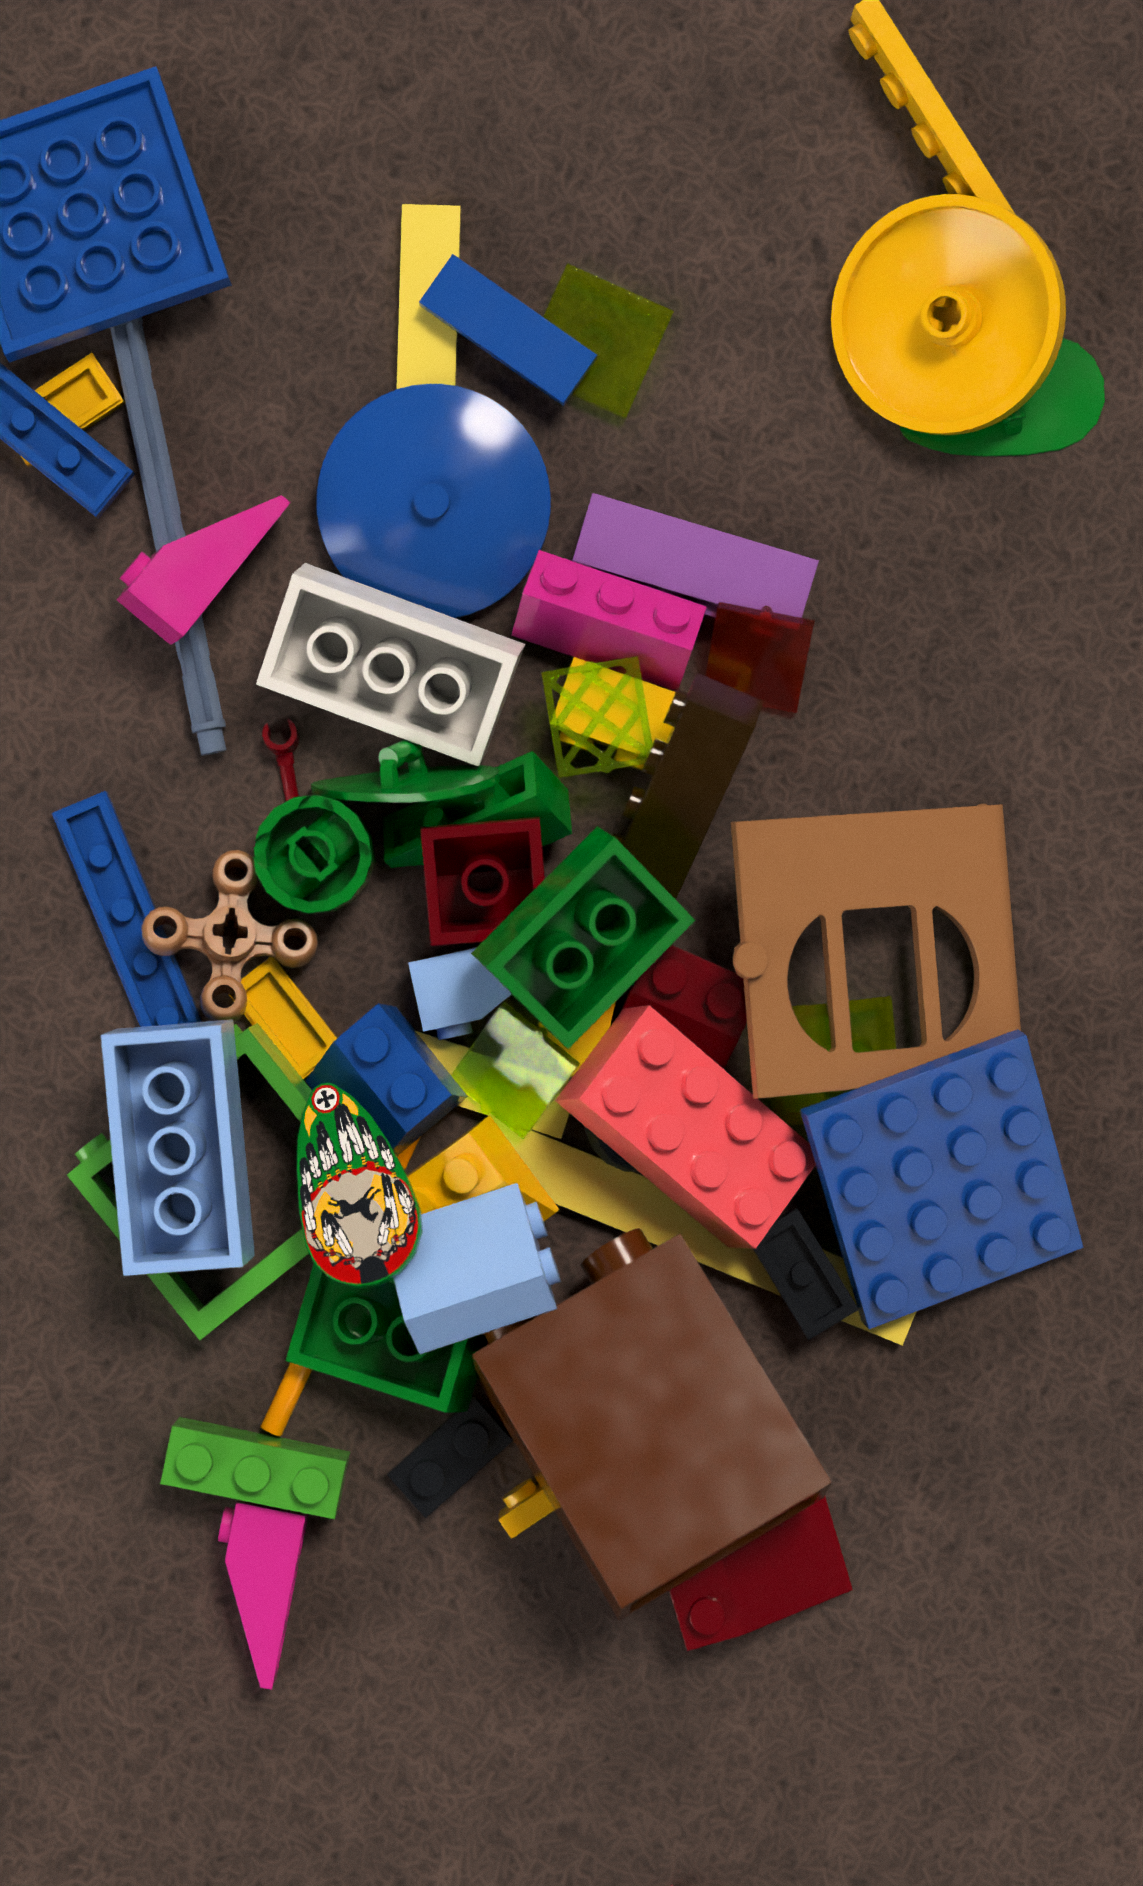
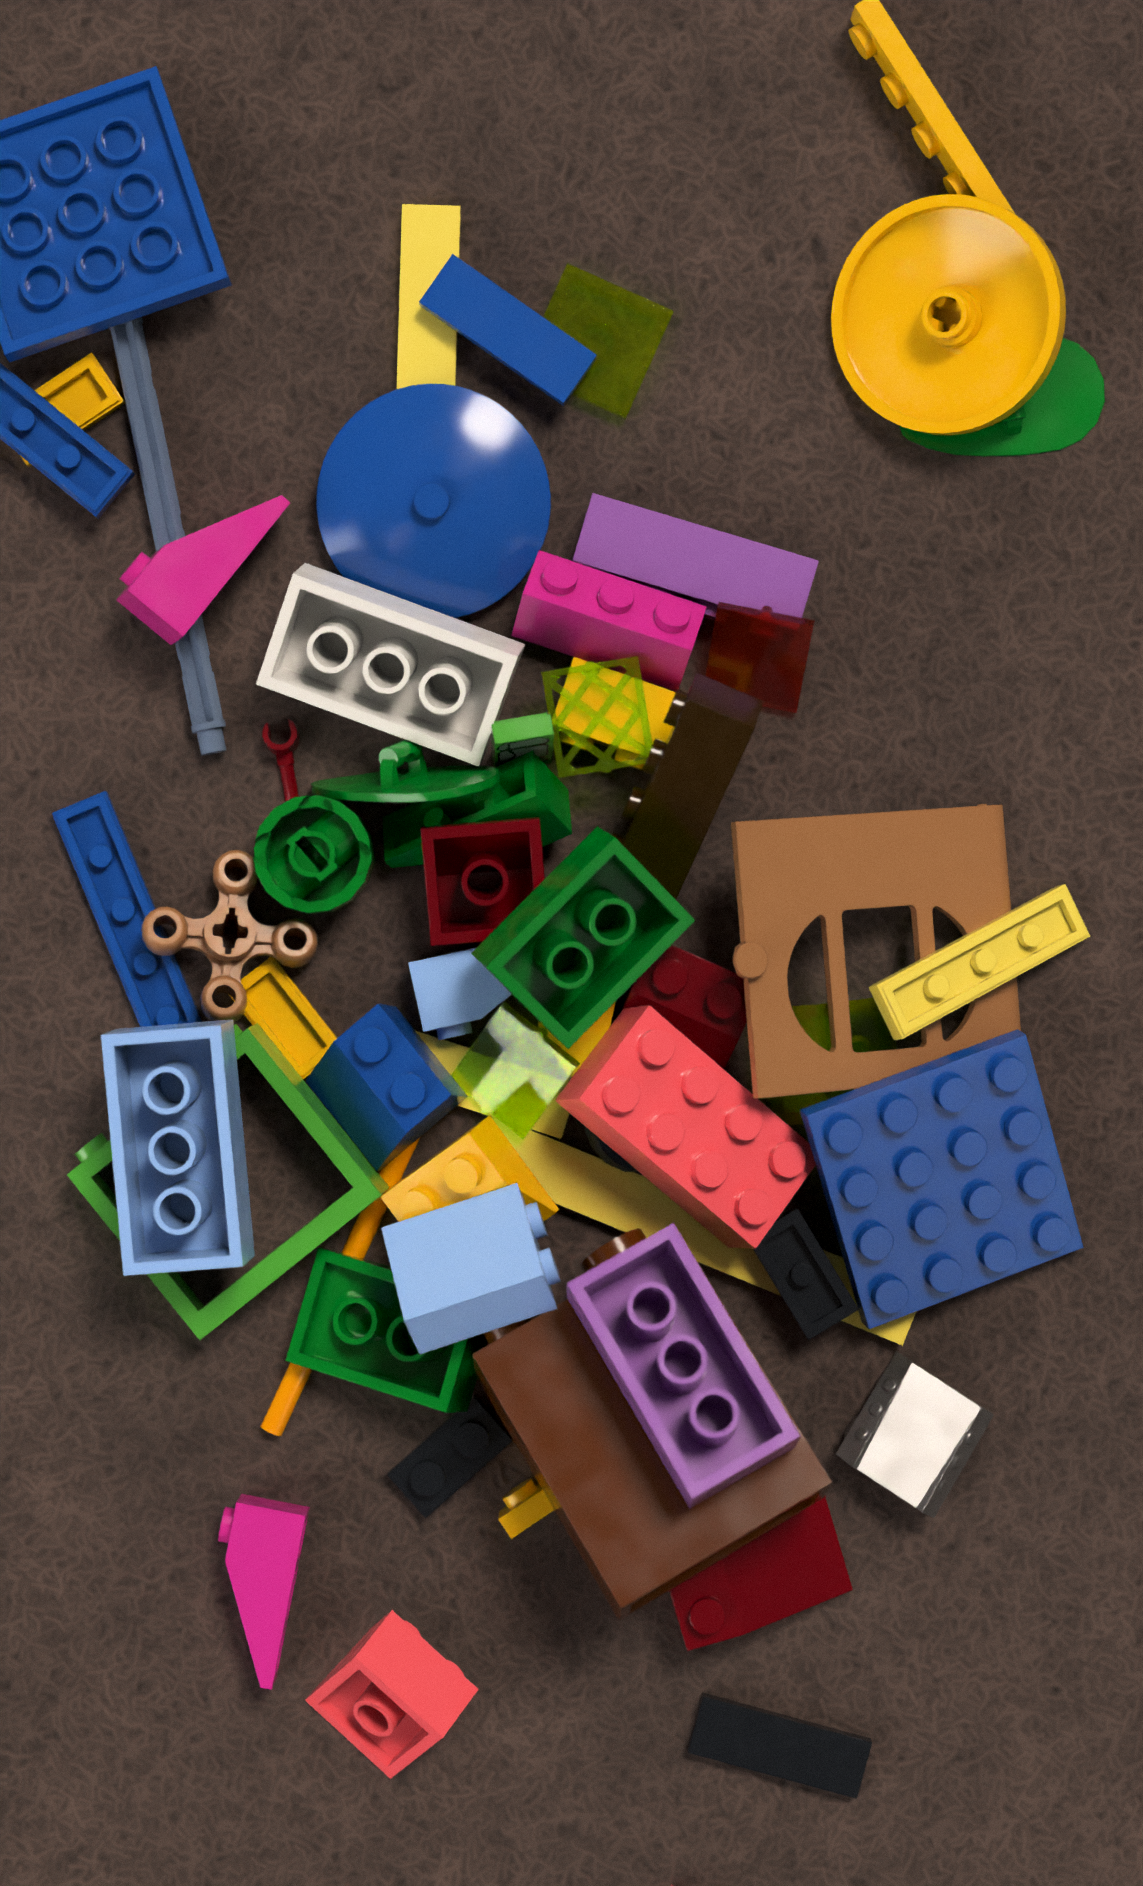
(255, 1467): bright green brick -> none
(353, 1193): shield -> none
(393, 1695): none -> coral slope
(520, 736): none -> bright green tile
(682, 1365): none -> medium lavender brick
(779, 1745): none -> black tile
(914, 1434): none -> slope
(979, 962): none -> light yellow tile

